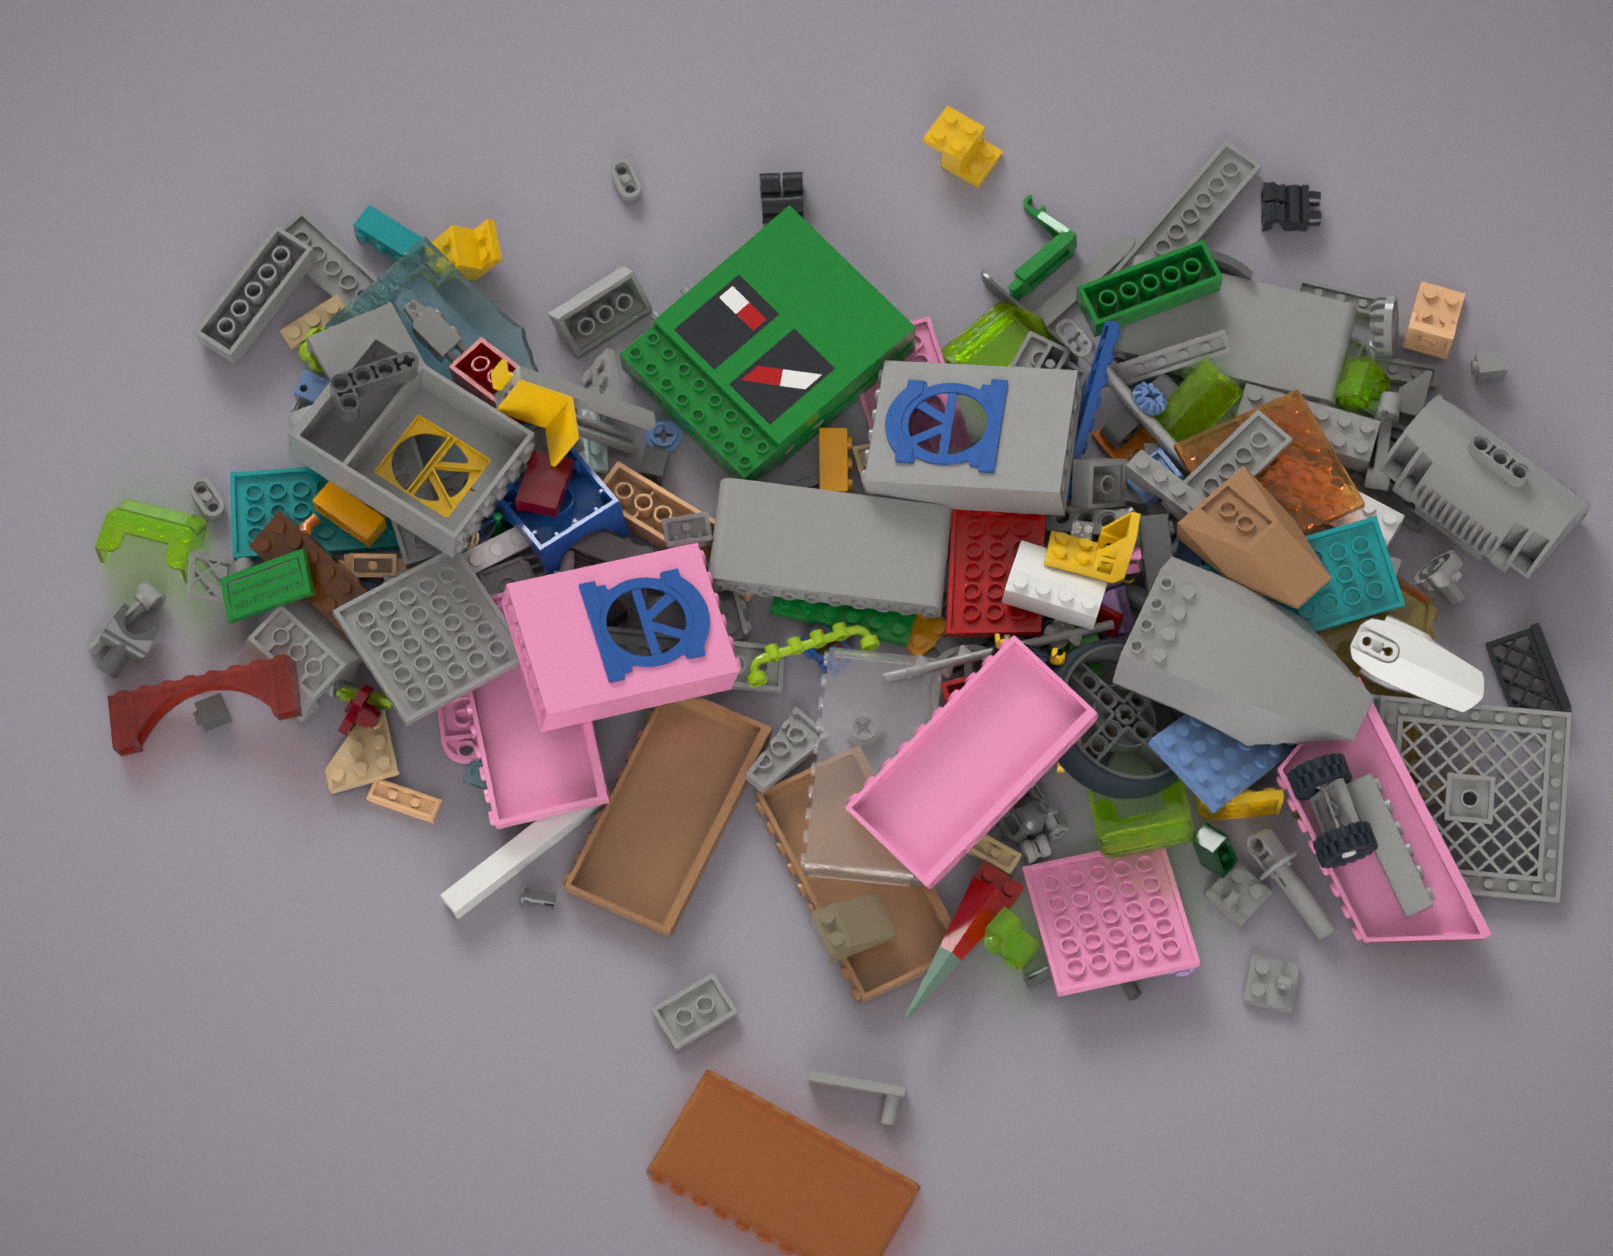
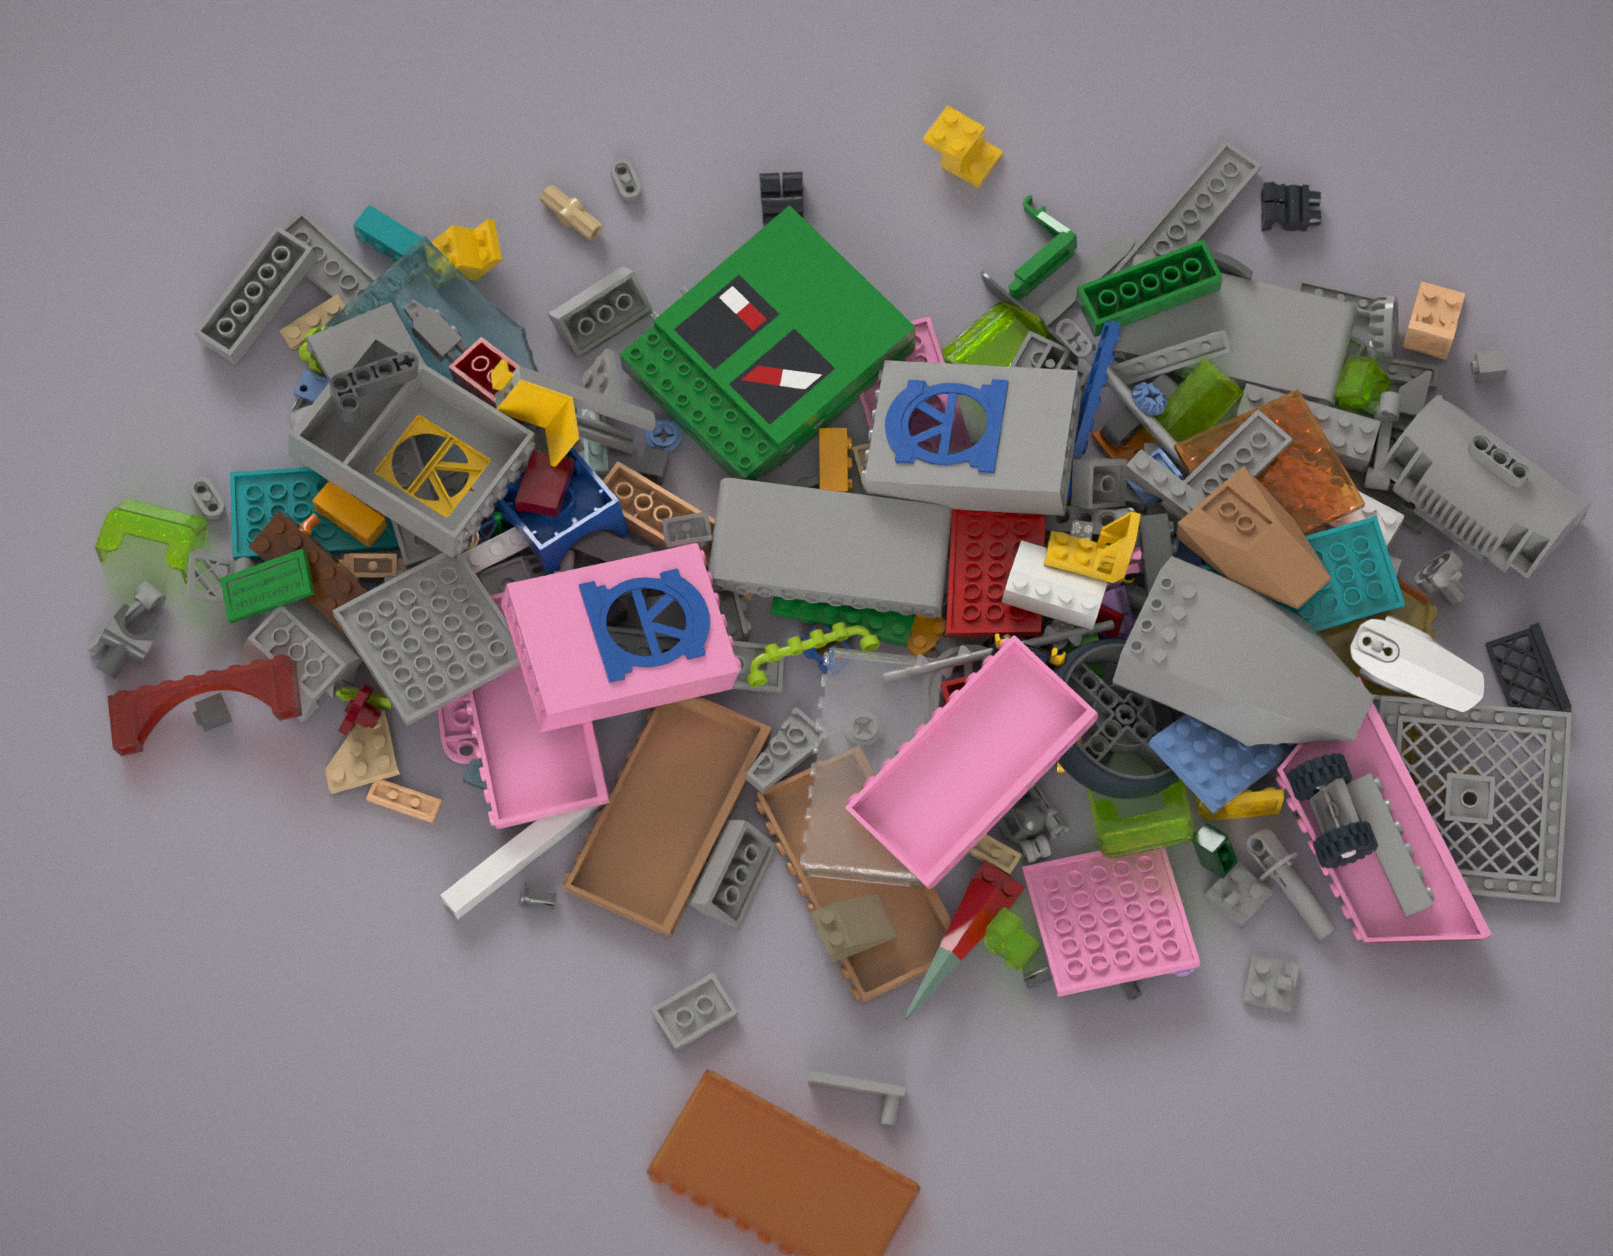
(571, 212): none -> tan piece
(732, 873): none -> light grey slope

